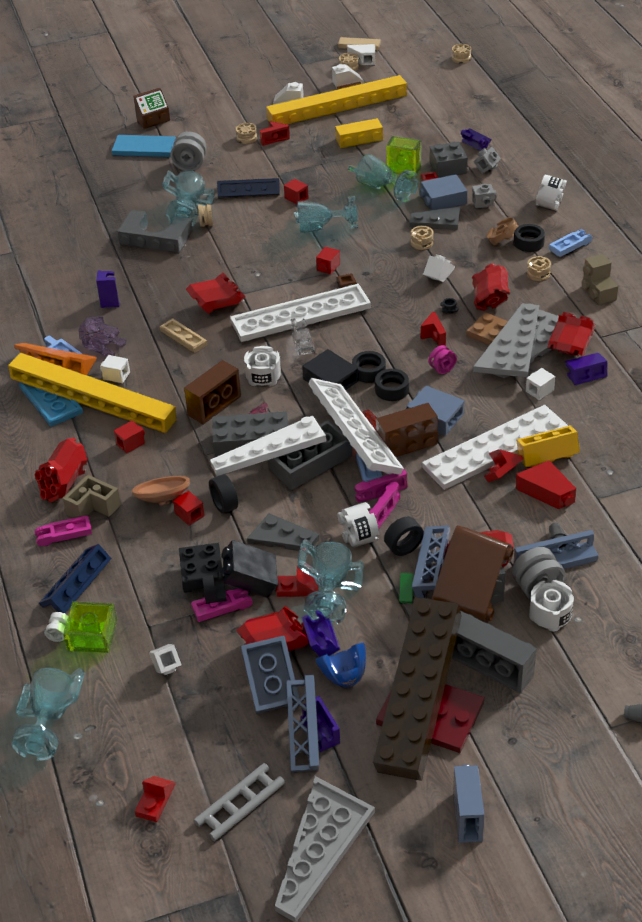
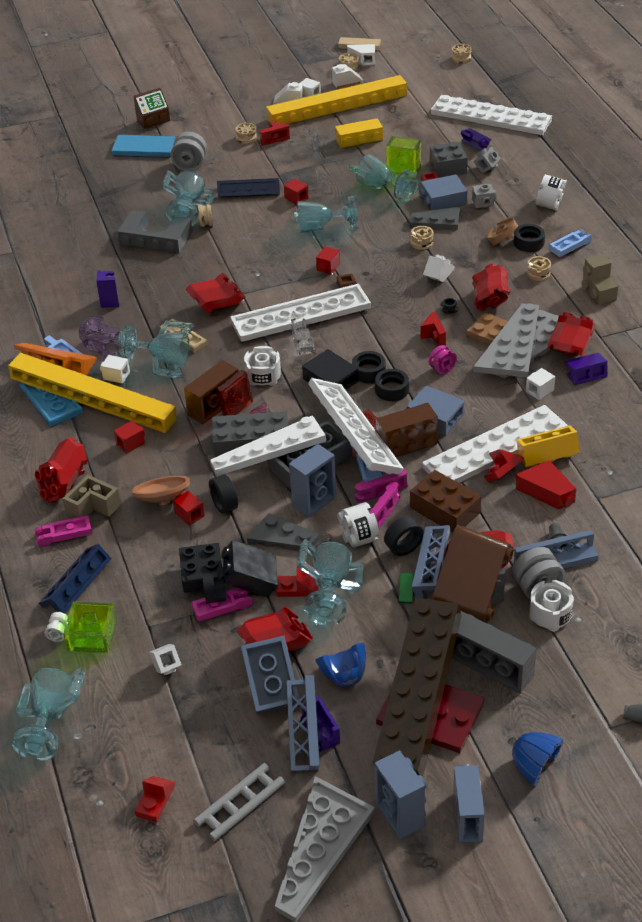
(166, 347): none -> clear light blue piece
(235, 394): none -> clear red plate
(310, 87): none -> white brick
(313, 480): none -> sand blue brick
(321, 634): dark purple hinge -> none
(400, 794): none -> sand blue brick
(445, 501): none -> reddish brown brick
(491, 114): none -> white plate
(533, 751): none -> blue hair

